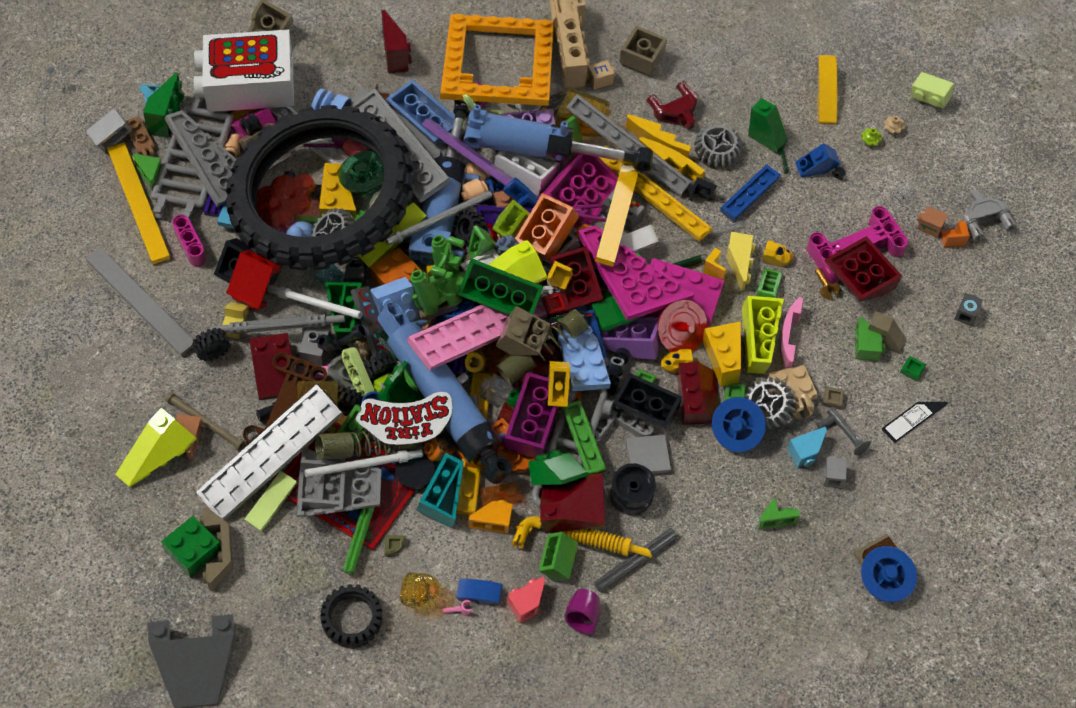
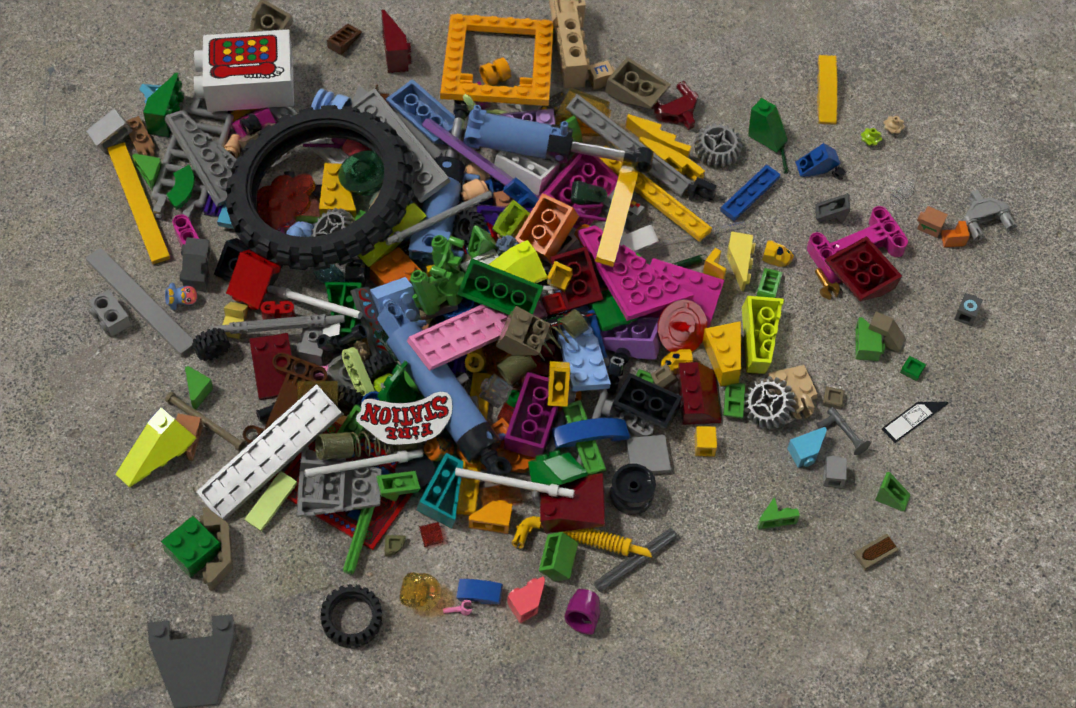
(111, 312): none -> light grey brick
(183, 187): none -> green tile
(183, 295): none -> animal
(195, 263): none -> dark grey brick
(198, 385): none -> bright green slope
(277, 310): none -> red piece
(332, 330): none -> white sticker
(340, 48): none -> reddish brown slope
(398, 483): none -> bright green slope
(431, 534): none -> clear red tile
(495, 72): none -> light orange wheel
(553, 489): none -> white bar
(587, 194): none -> clear green piece
(588, 430): none -> blue slope
(636, 85): none -> dark tan slope
(643, 50): dark tan brick -> none
(664, 377): none -> dark tan panel
(705, 441): none -> yellow panel
(738, 424): blue wheel -> none
(786, 350): bright pink slope -> none
(835, 207): none -> dark grey slope
(888, 574): blue wheel -> none
(892, 493): none -> bright green slope
(932, 90): yellowish green brick -> none

